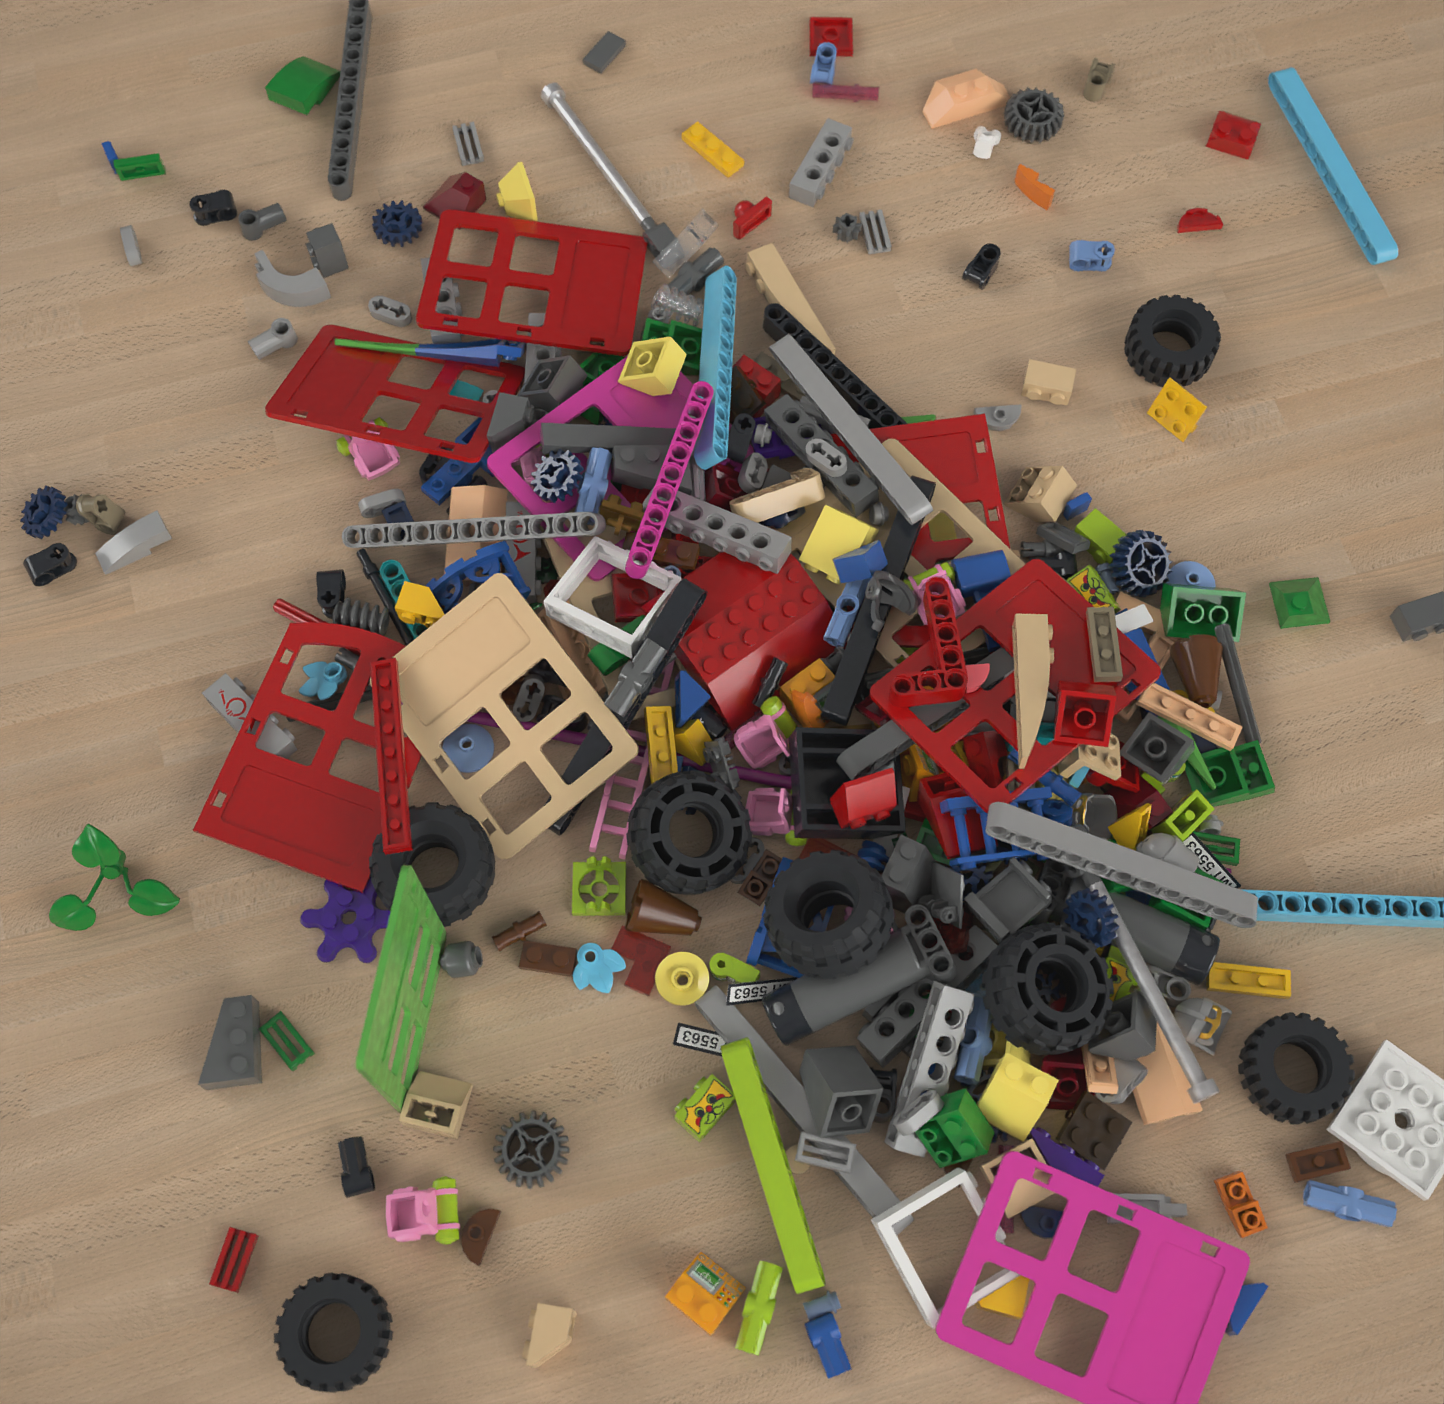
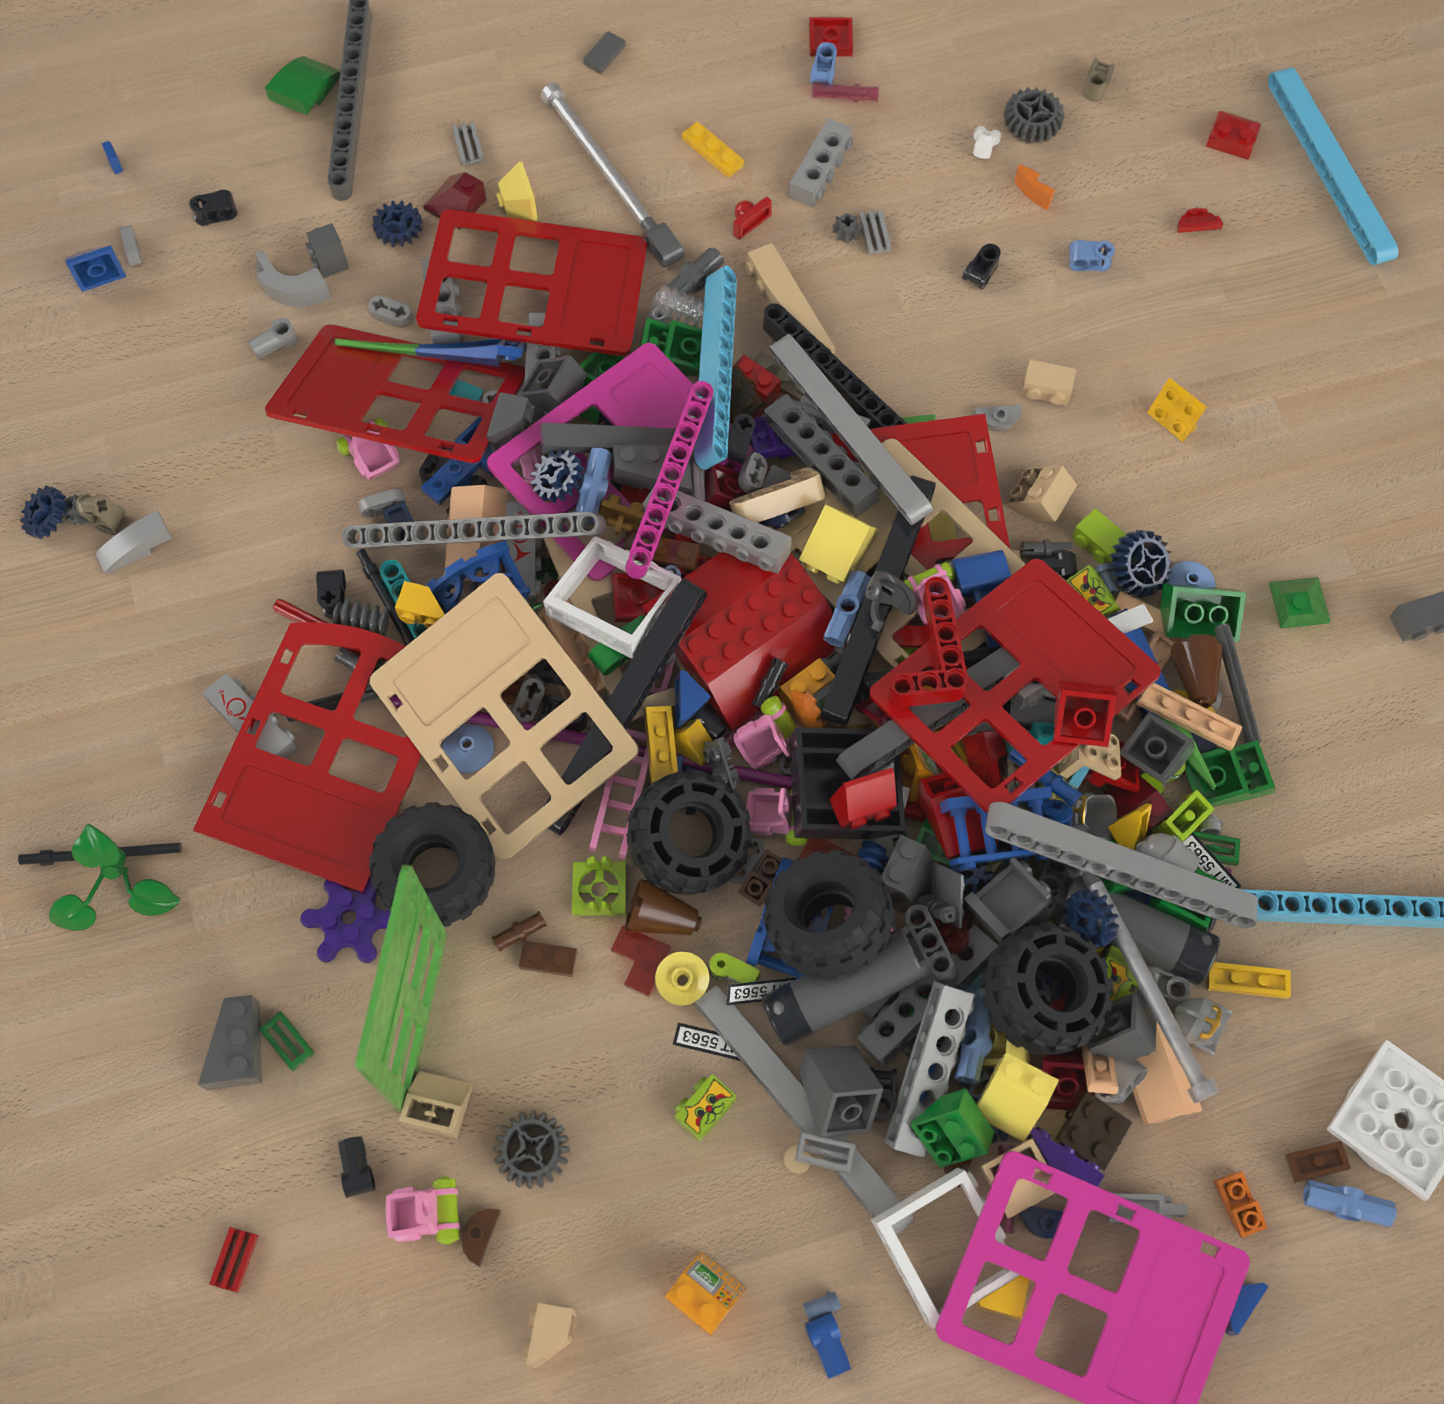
(48, 857): none -> black bar
(49, 565): black piece -> none
(95, 267): none -> blue slope
(139, 167): green tile -> none
(255, 222): dark grey piece -> none
(295, 1325): black tyre -> none
(323, 679): medium azure plate -> none
(390, 757): red tile -> none
(461, 959): dark grey head -> none
(599, 971): medium azure plate -> none
(635, 677): dark grey piece -> none
(653, 366): light yellow slope -> none
(686, 243): clear arch -> none
(759, 1308): lime piece -> none
(762, 434): light grey plate -> none
(773, 1166): lime beam -> none
(828, 455): light grey beam -> none
(860, 562): blue slope -> none
(878, 514): light grey plate -> none
(918, 1112): light grey beam -> none
(963, 97): light nougat wedge -> none
(977, 676): coral tile -> none
(1031, 675): tan slope -> none
(1063, 537): dark grey tile -> none
(1077, 506): blue tile -> none
(1104, 644): dark tan plate -> none
(1178, 317): black tyre -> none
(1322, 1046): black tyre -> none

